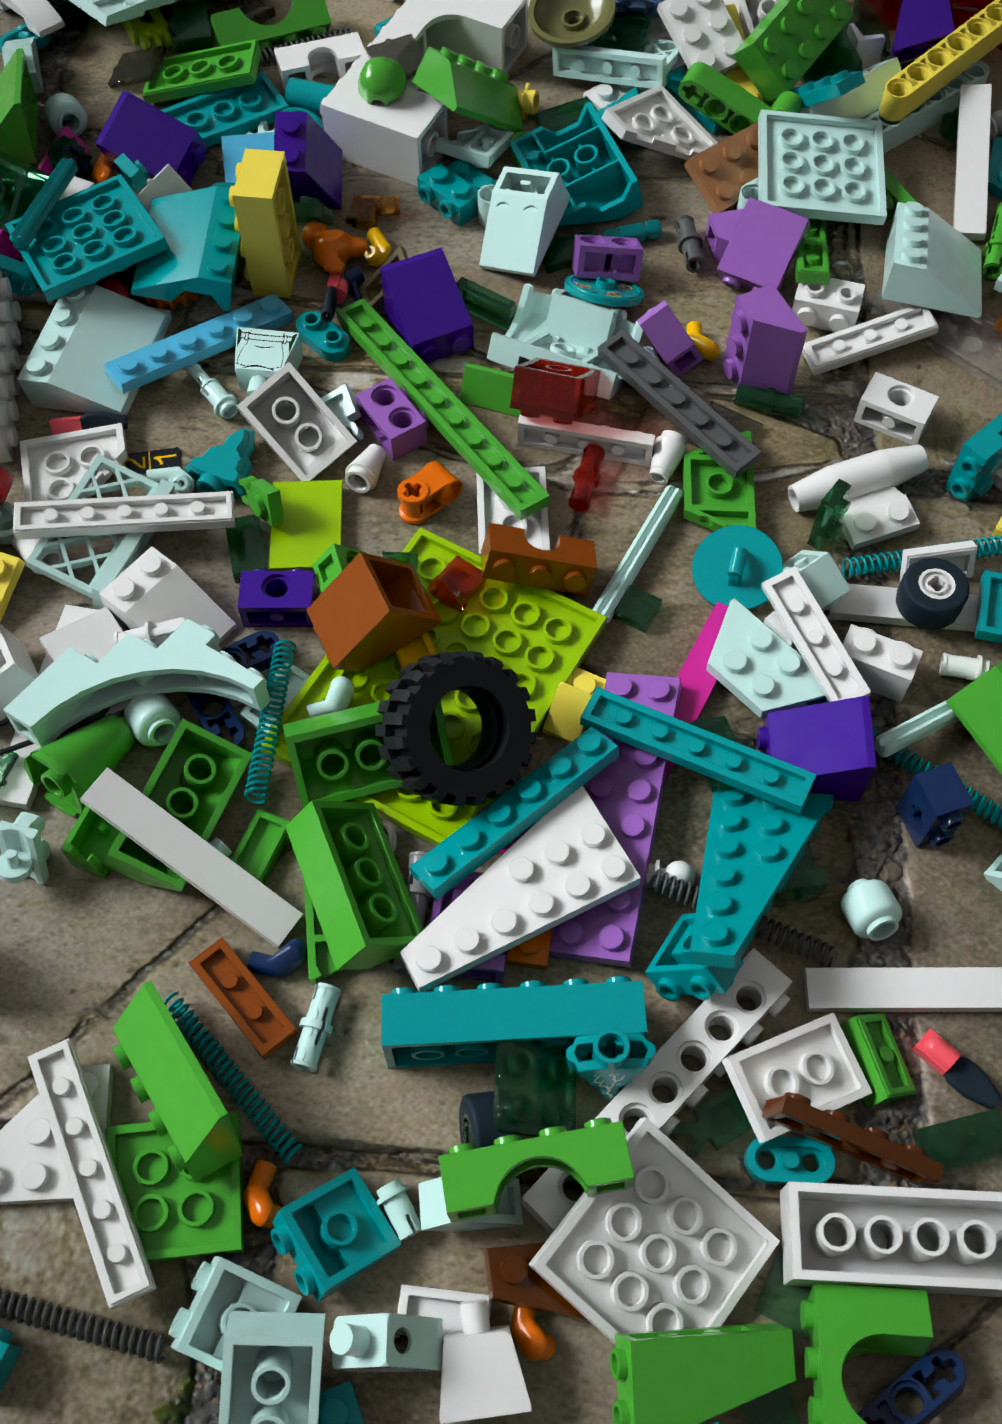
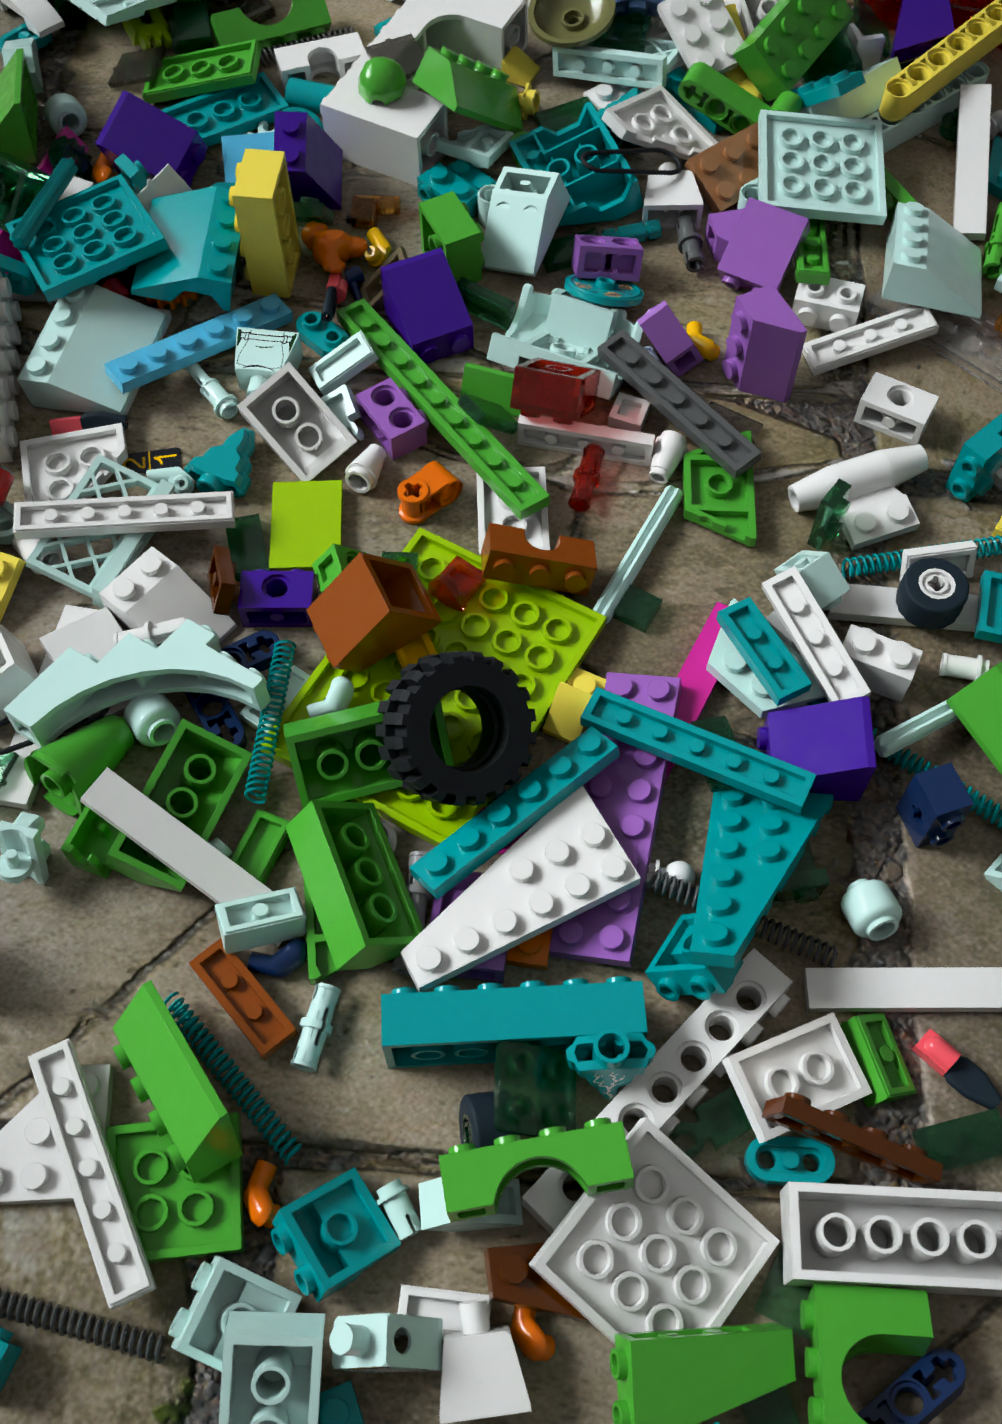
(222, 581): none -> reddish brown plate
(260, 920): none -> light aqua slope
(263, 500): bright green plate -> none
(343, 363): none -> light aqua tile
(448, 225): none -> bright green brick
(488, 414): none -> clear green tile
(519, 67): none -> light yellow slope
(629, 412): none -> white plate
(631, 171): none -> black piece
(672, 197): none -> white torso
(735, 565): teal shield -> none
(763, 651): none -> teal plate
(768, 400): clear green pin -> none

